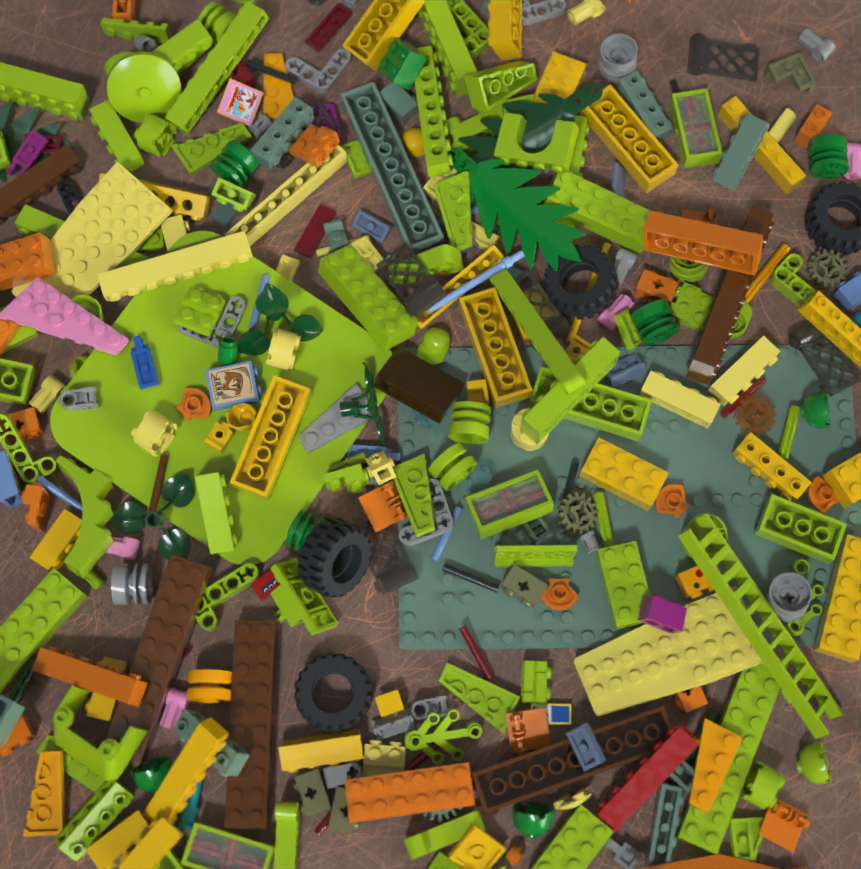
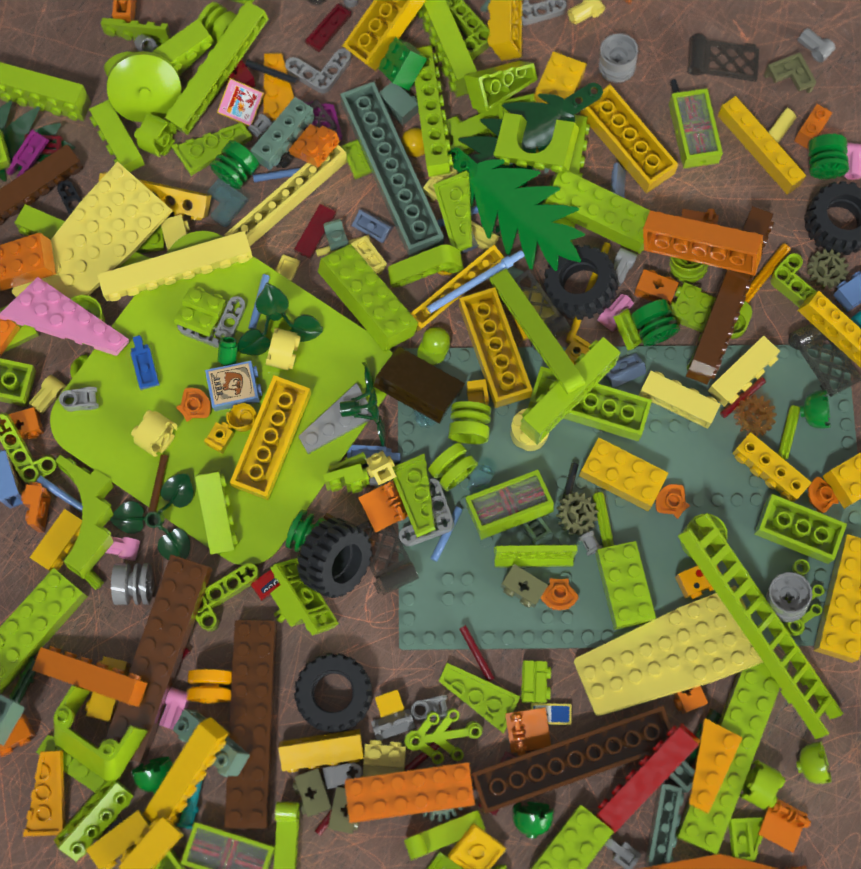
(233, 194): lime brick -> none
(275, 175): none -> medium blue bar
(423, 295): clear smoke piece -> none
(470, 578): black bar -> none
(515, 855): orange plate -> none
(568, 802): light yellow dish -> none
(586, 746): sand blue slope -> none
(643, 103): sand green brick -> none
(662, 614): magenta brick -> none
(741, 151): sand green brick -> none

